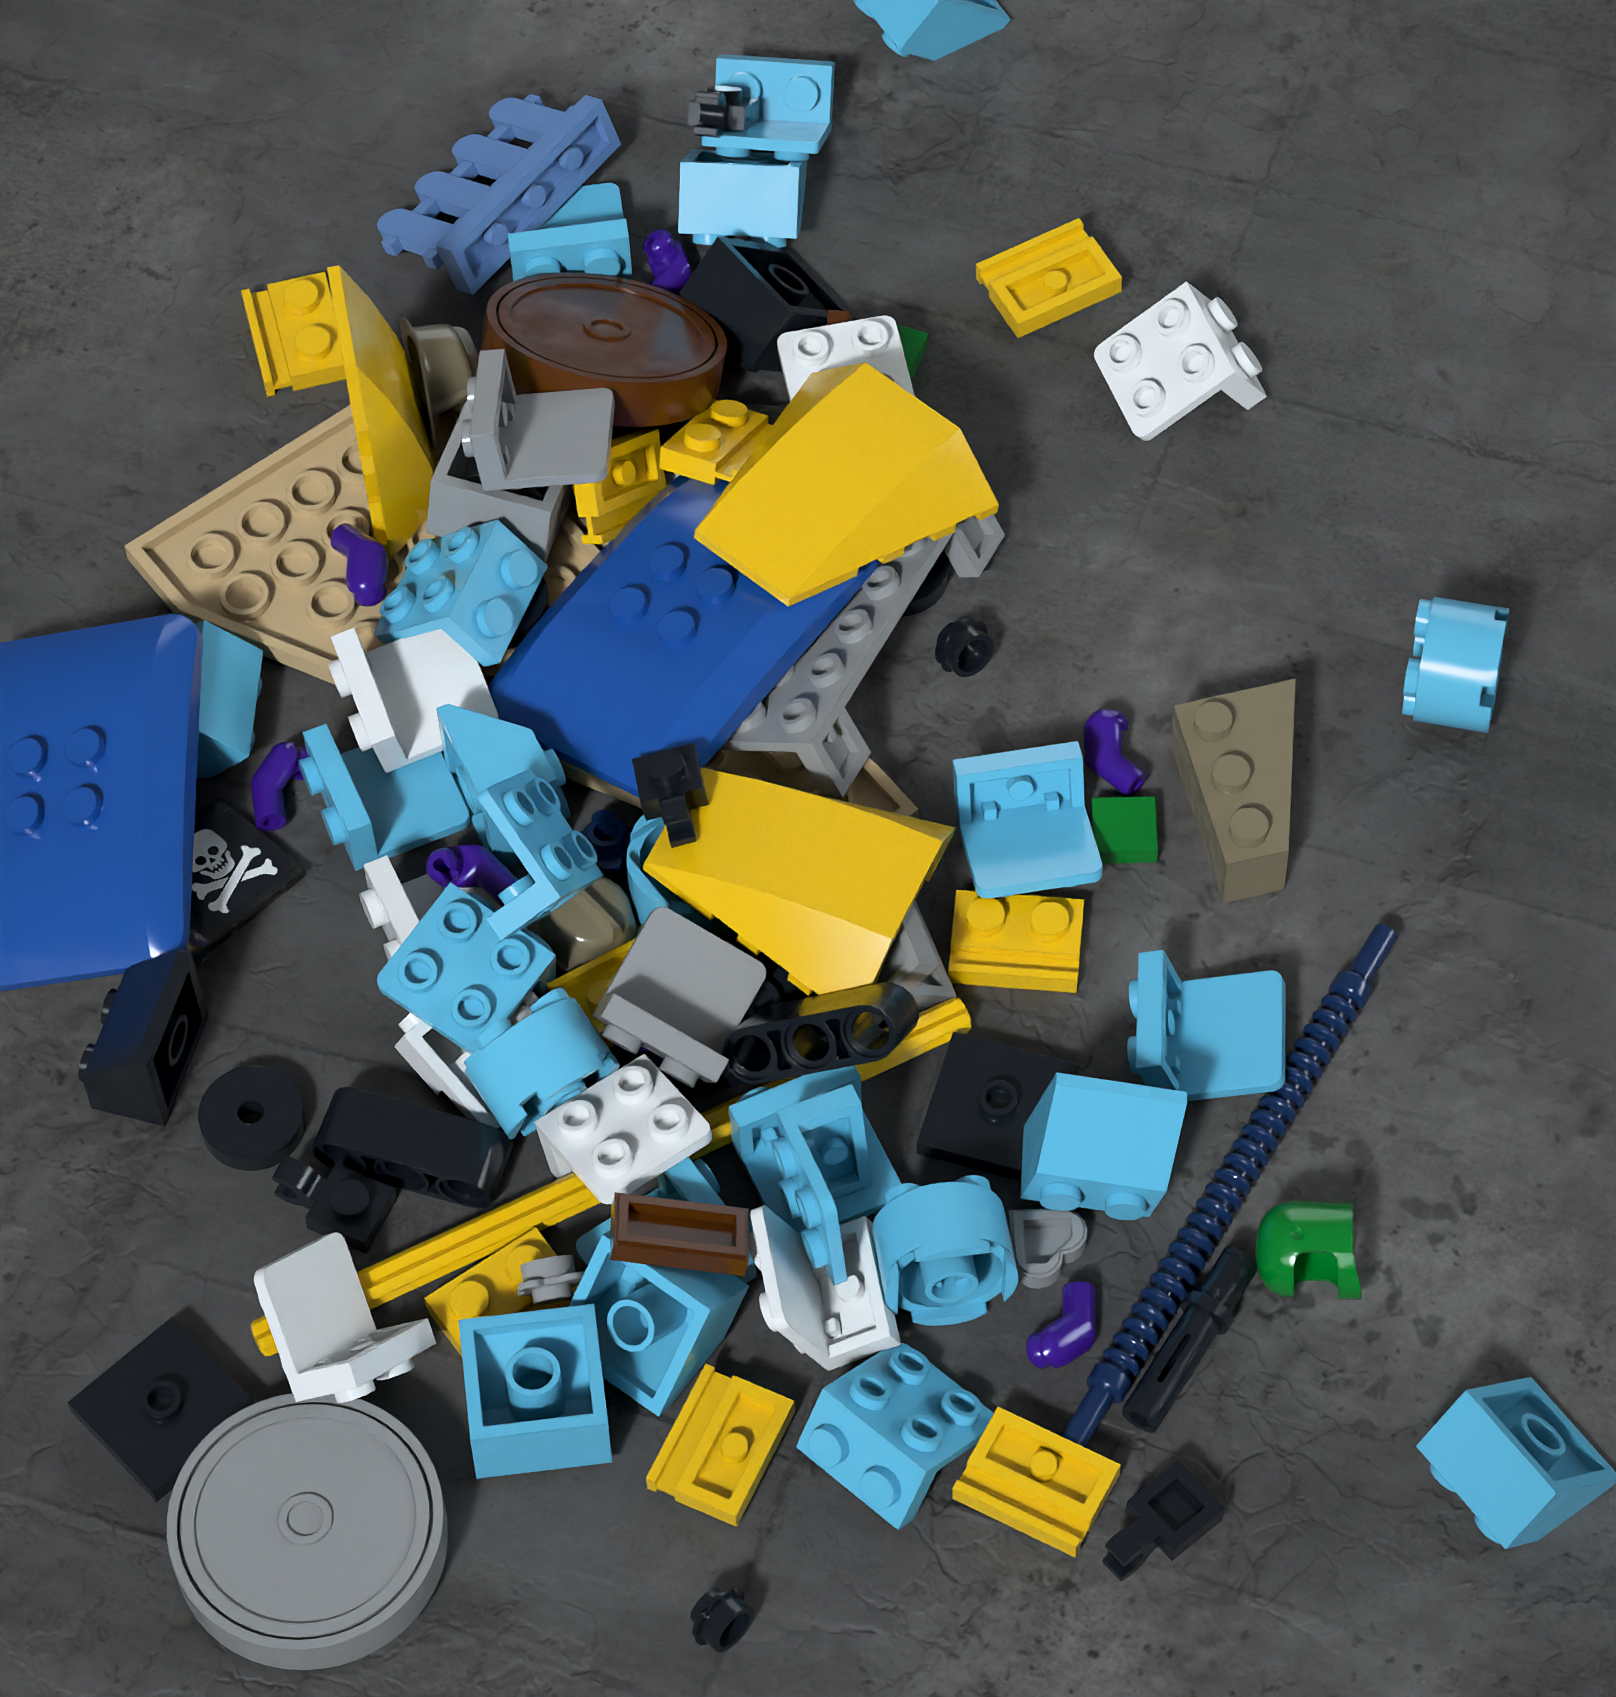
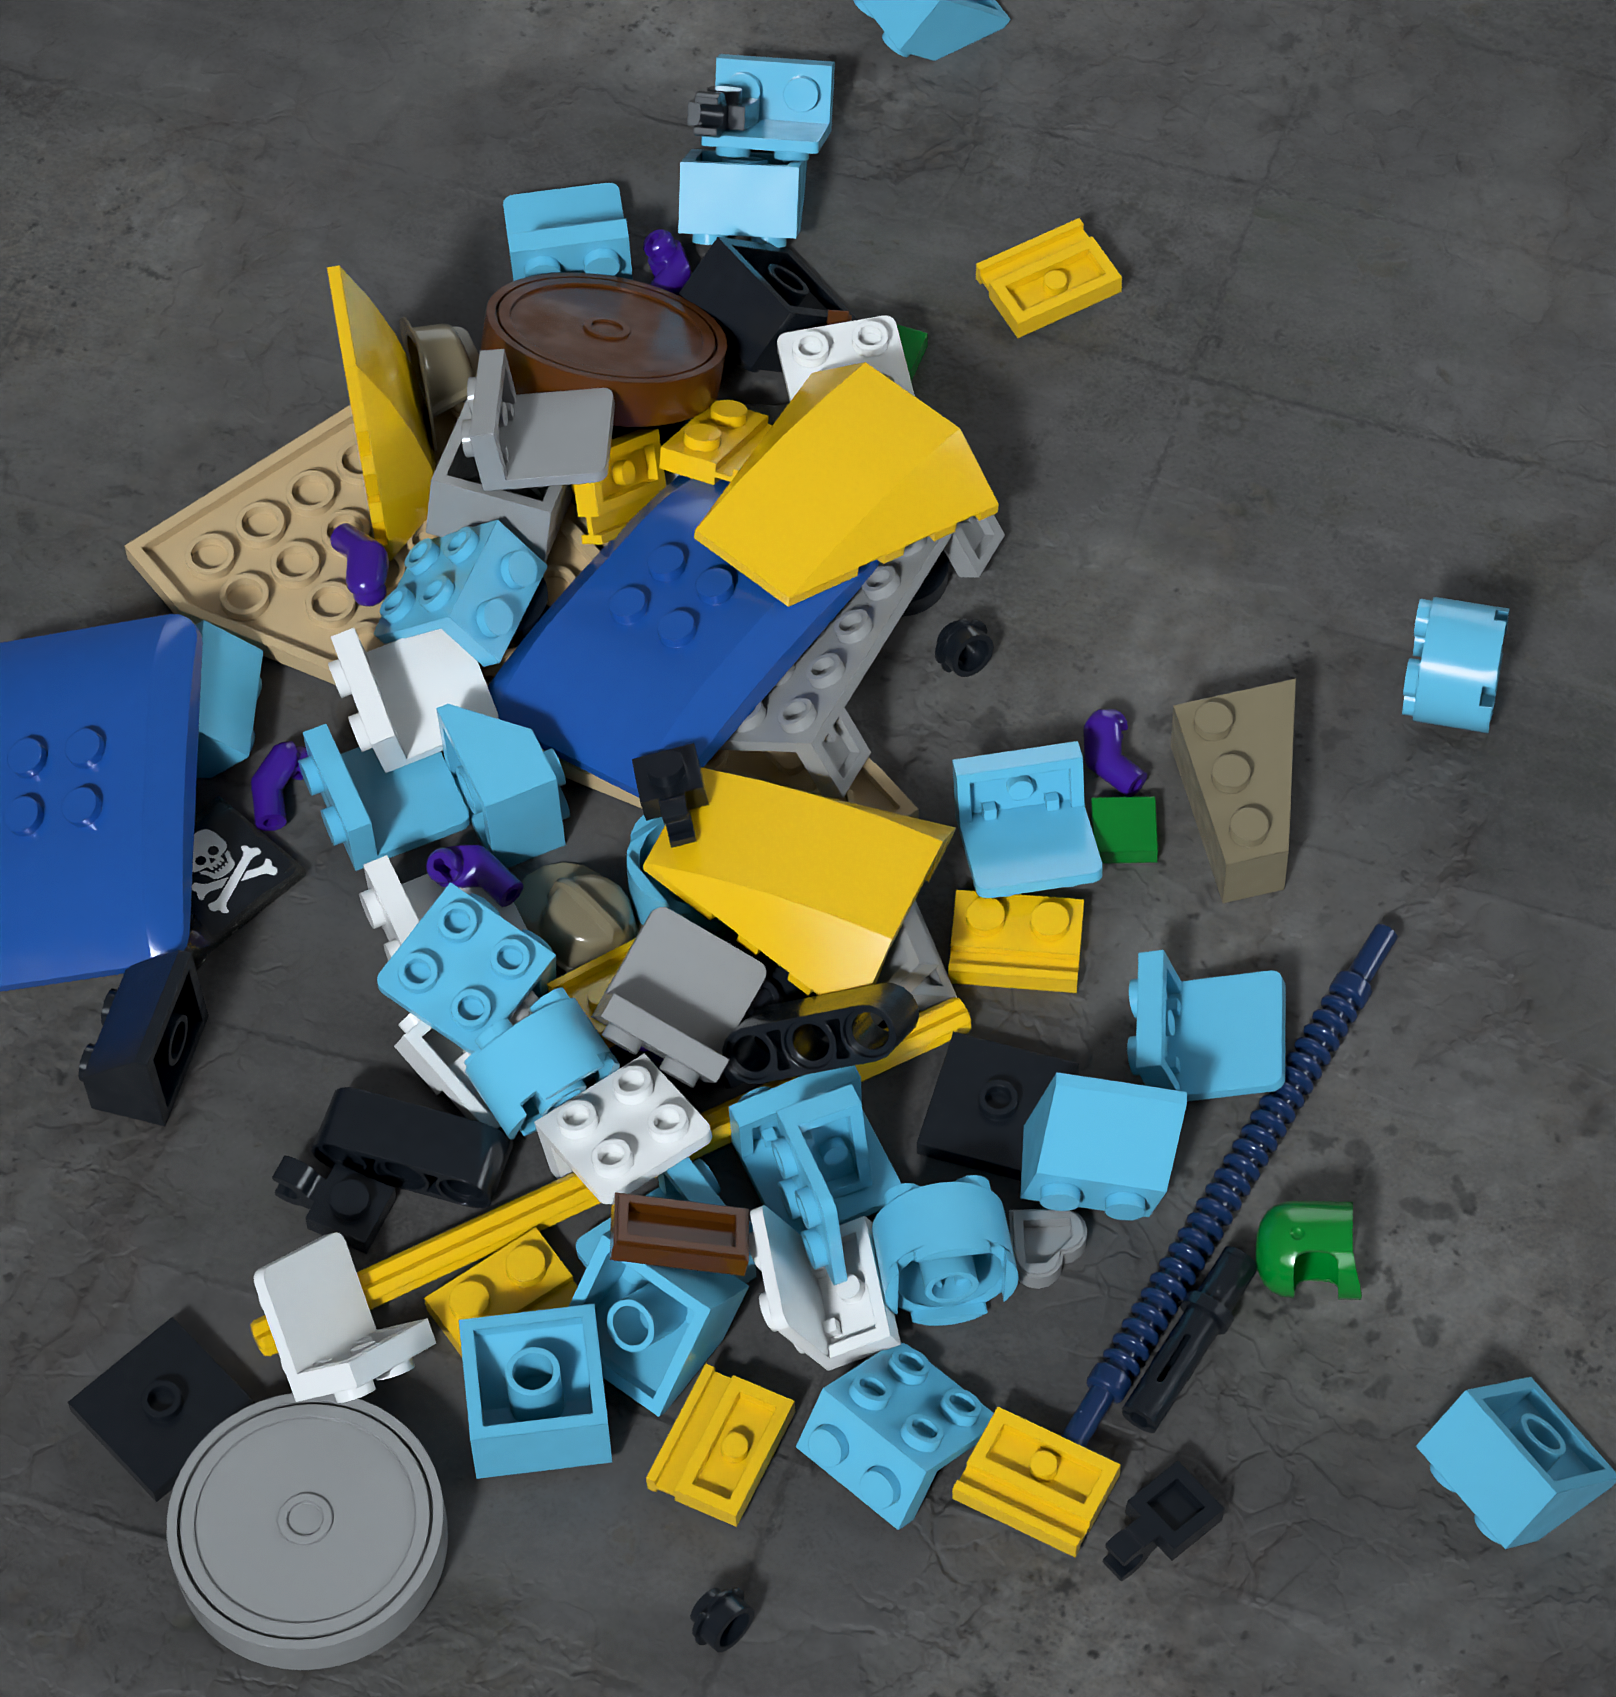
(246, 1092): black piece -> none
(295, 333): yellow plate -> none
(525, 192): medium blue fence -> none
(549, 1279): light grey plate -> none
(555, 856): medium azure bracket -> none
(612, 853): dark blue plate -> none
(1069, 1335): dark purple arm -> none
(1177, 360): white bracket -> none

